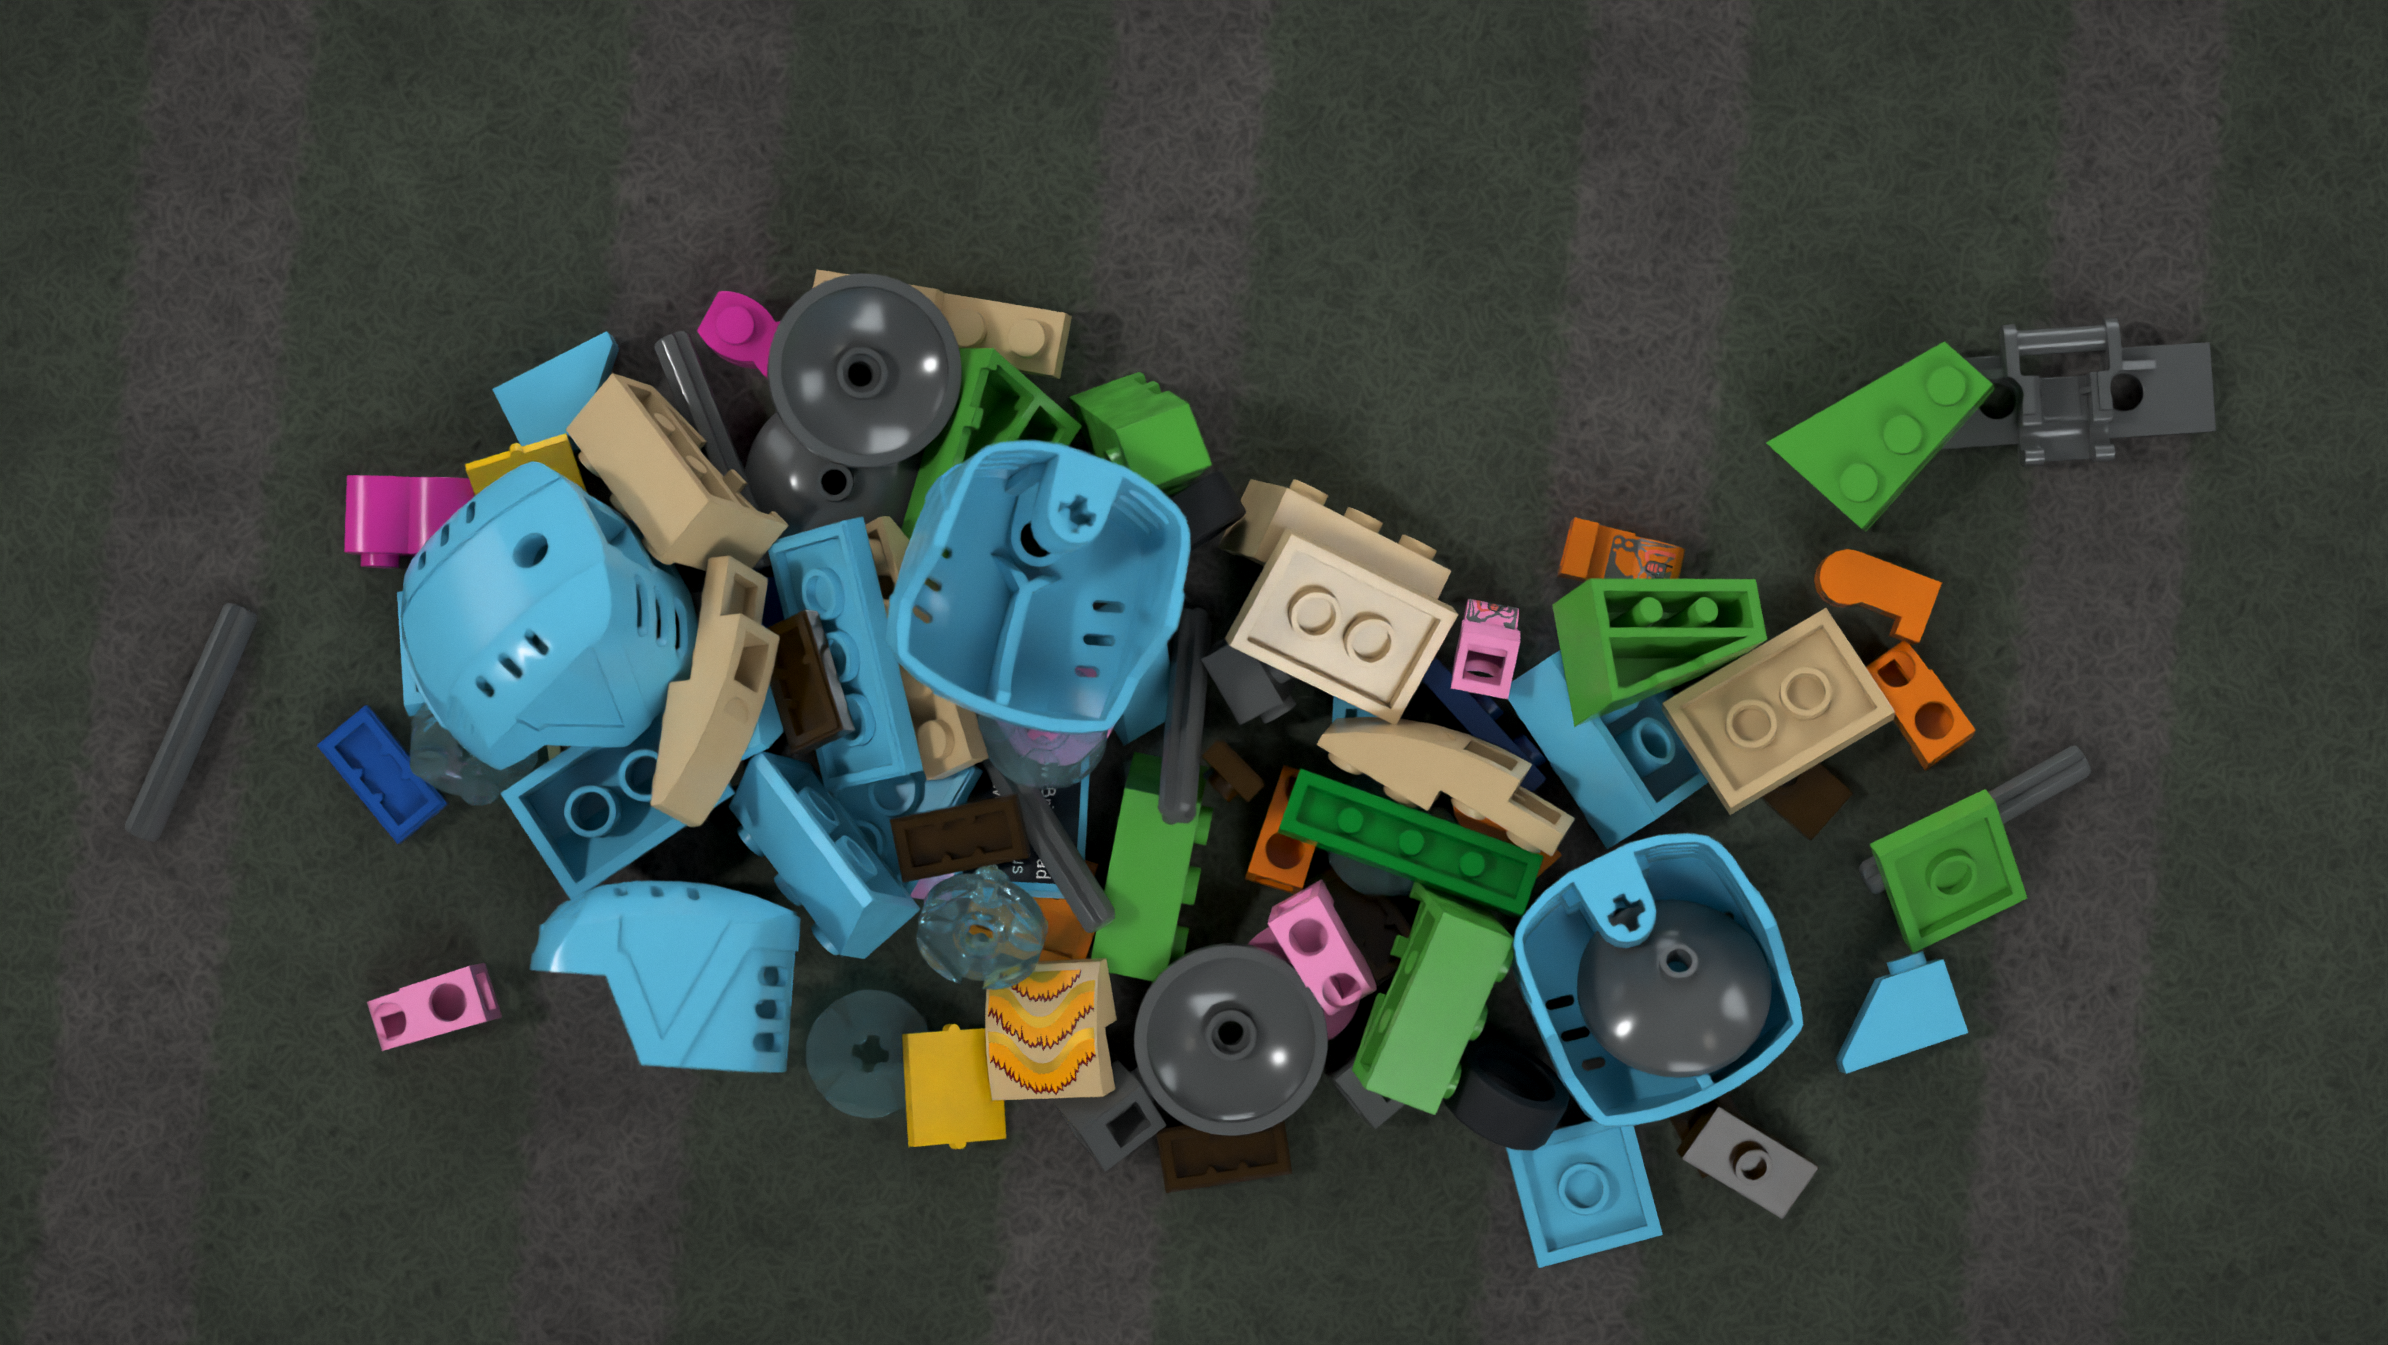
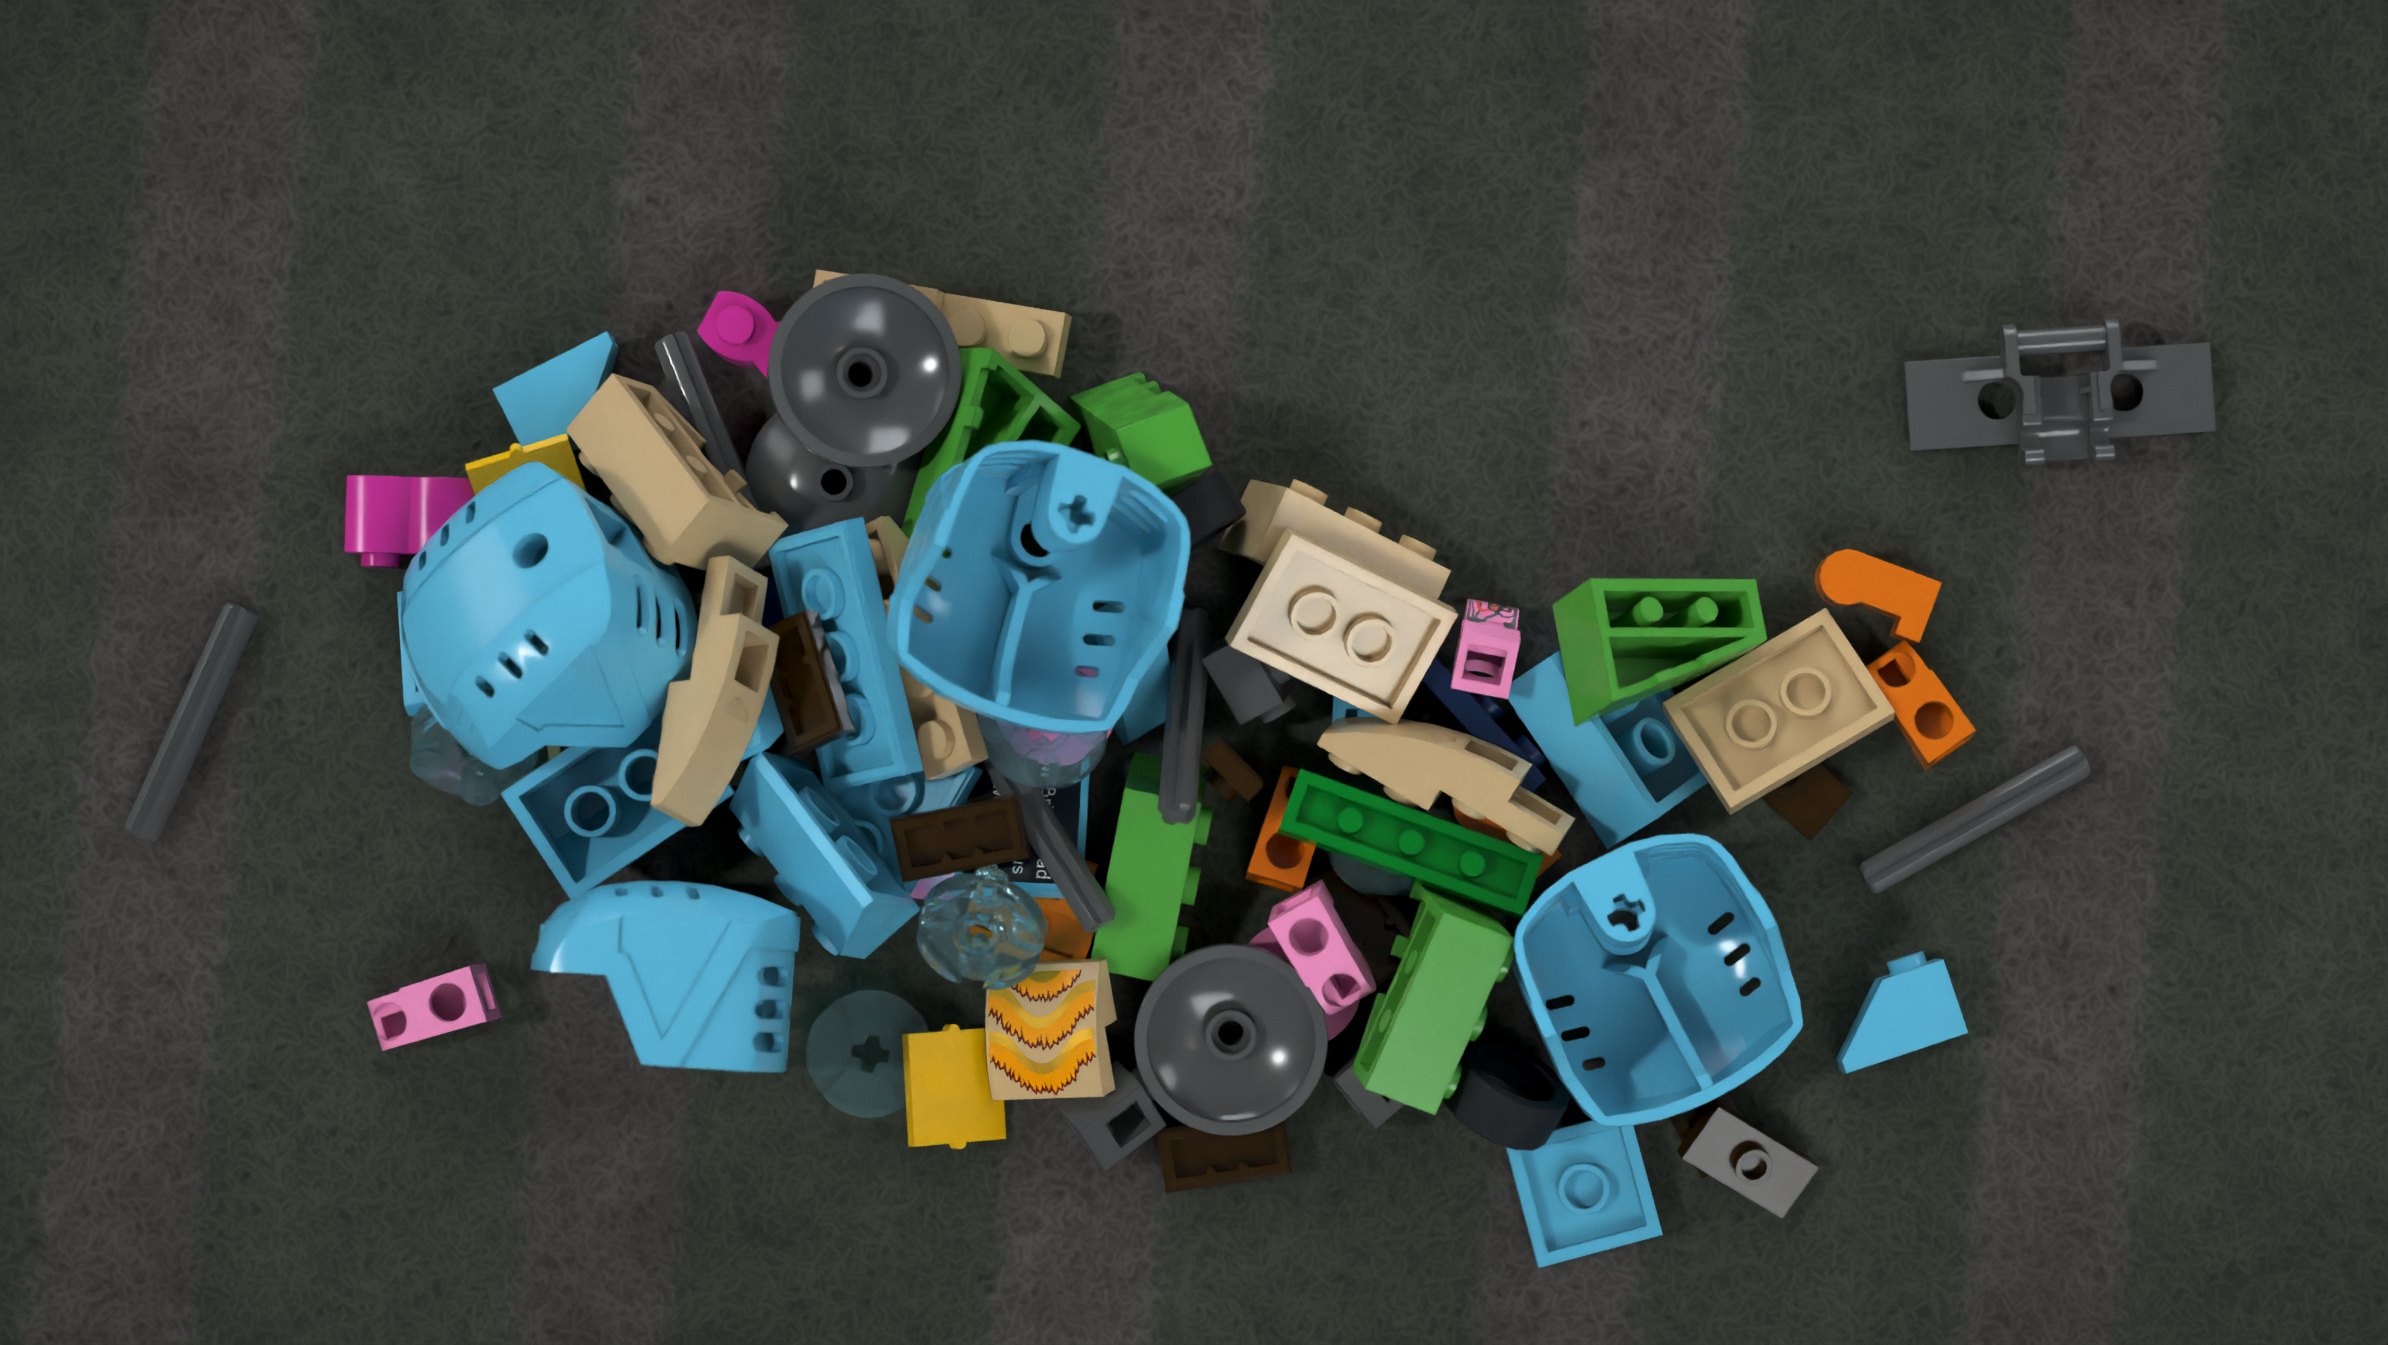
(381, 774): blue plate -> none
(1615, 553): orange leg -> none
(1669, 1018): dark grey dish -> none
(1885, 433): bright green wedge -> none
(1949, 871): bright green plate -> none

